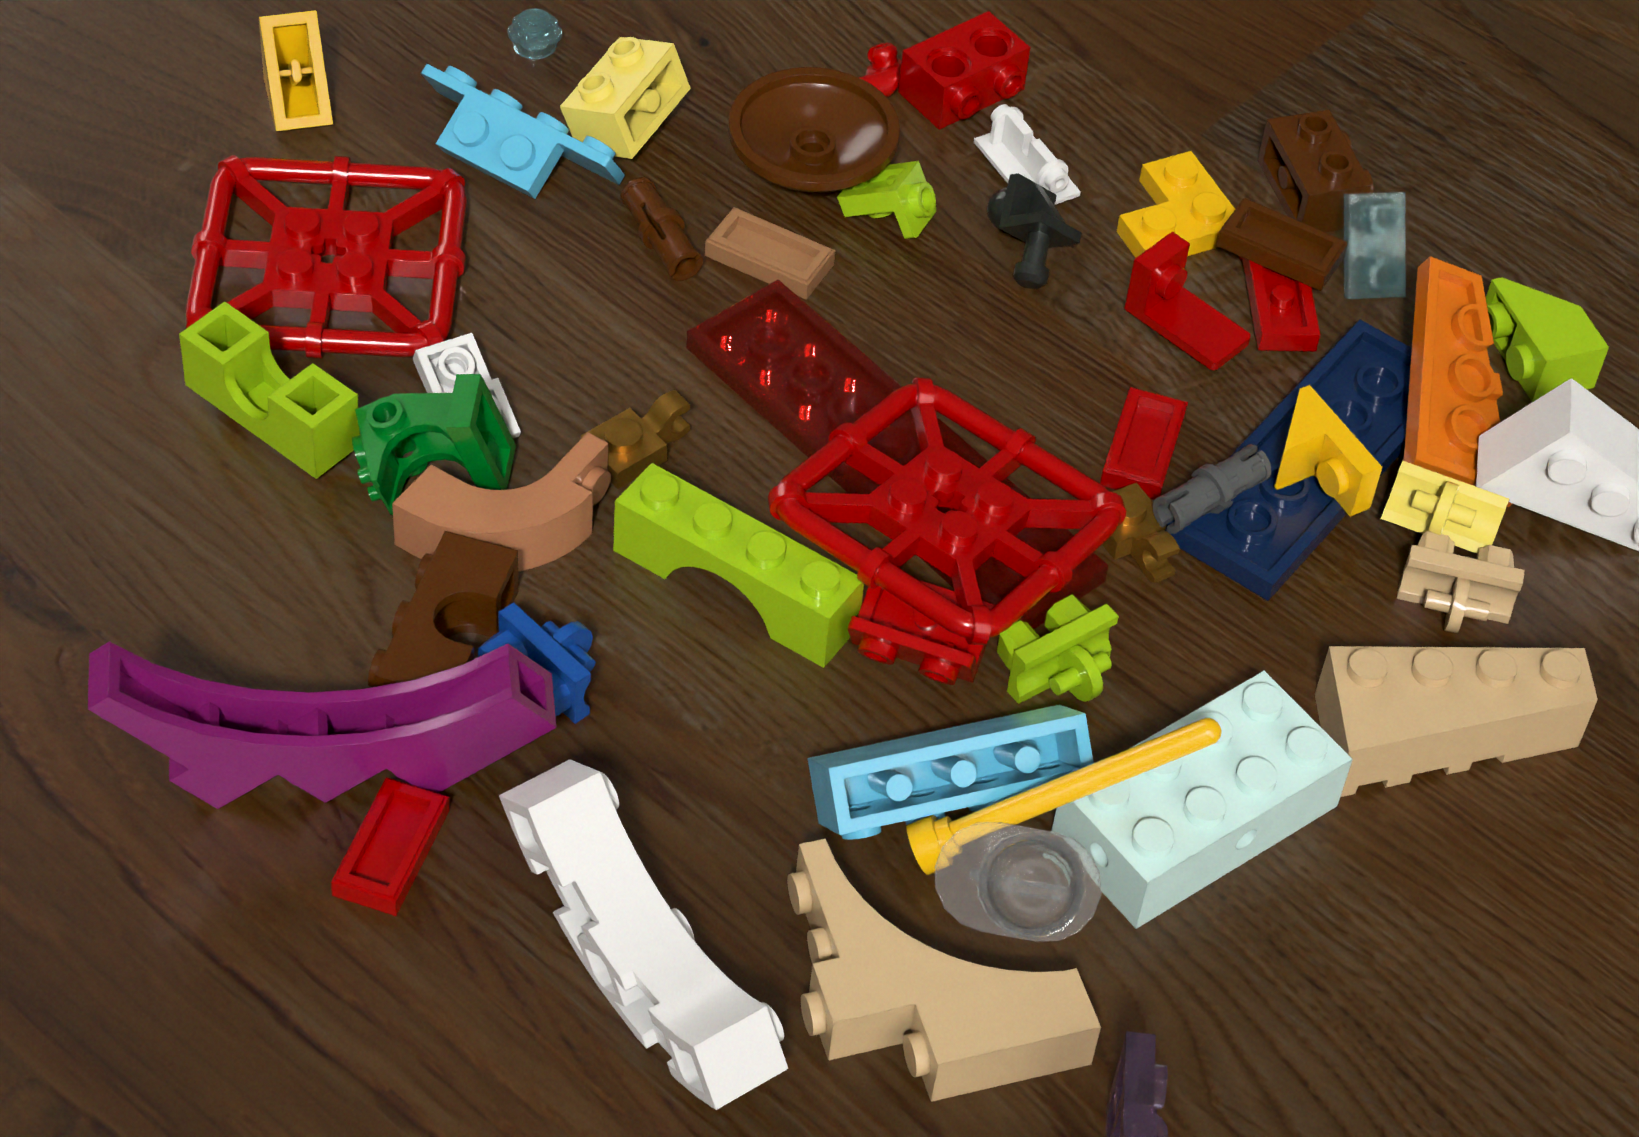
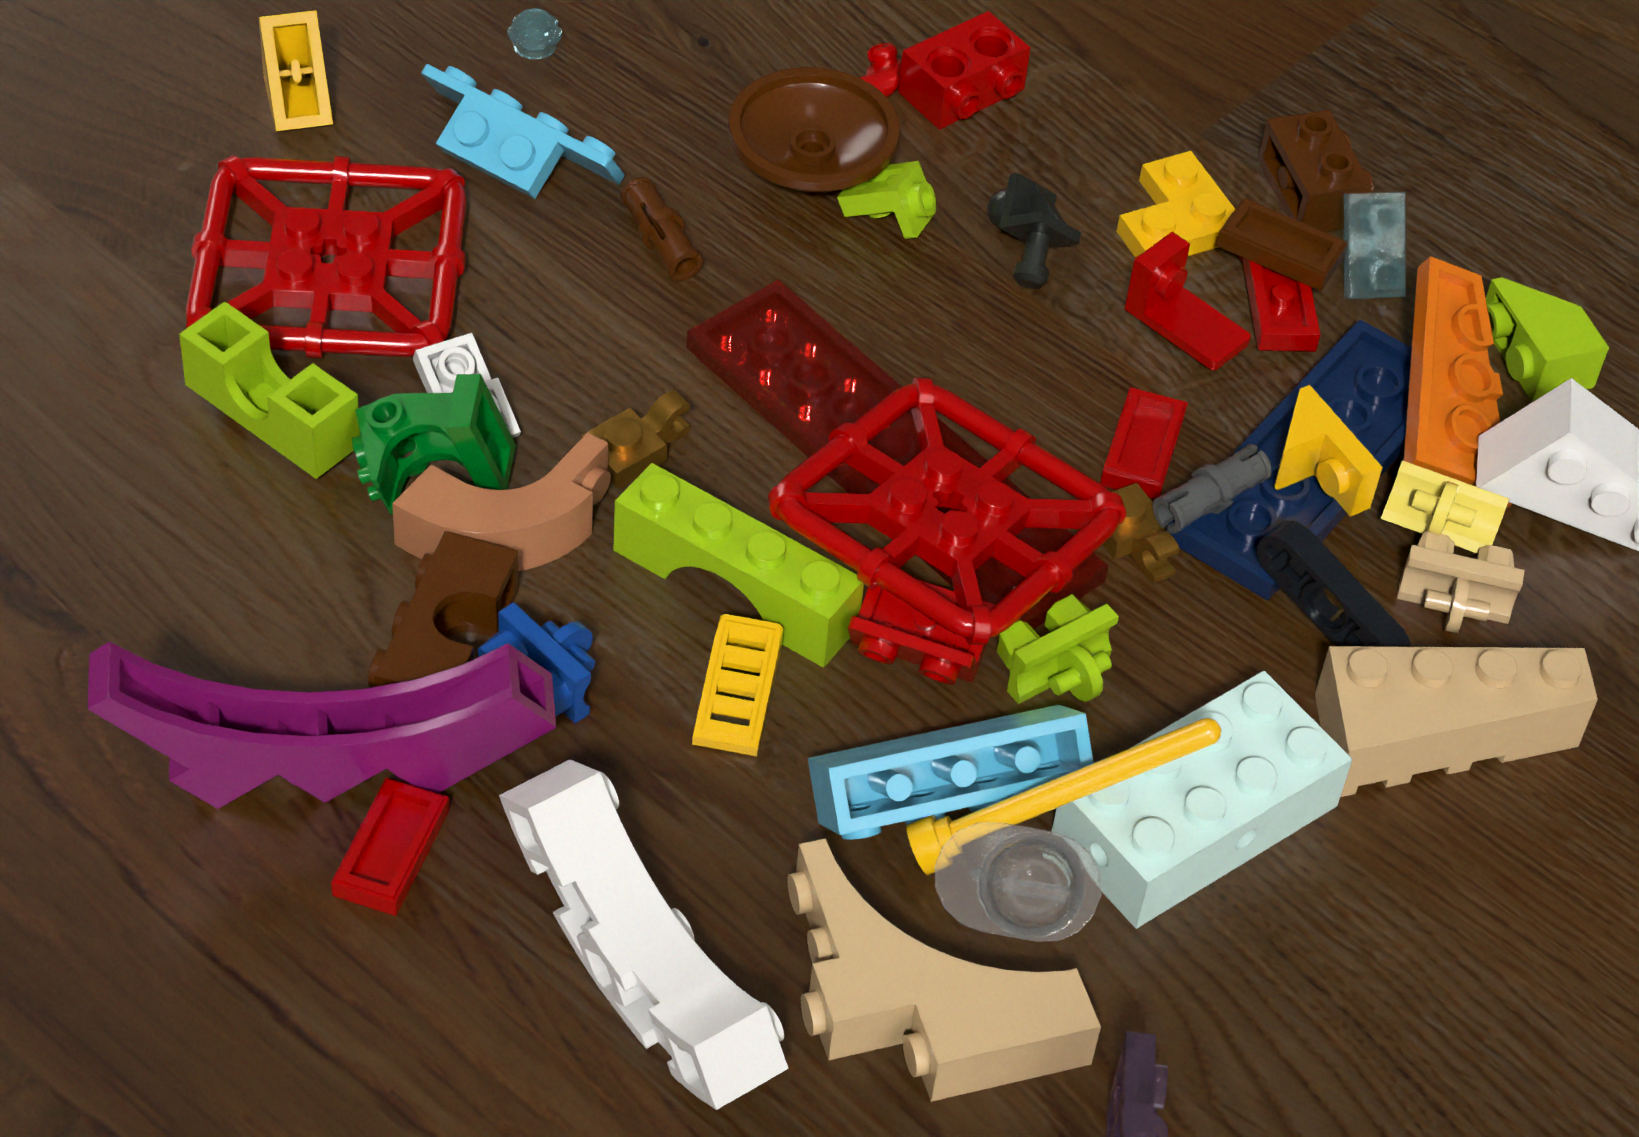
(627, 95): light yellow brick -> none
(744, 646): none -> yellow slope
(769, 252): medium nougat tile -> none
(1015, 150): white hinge -> none
(1295, 553): none -> black beam

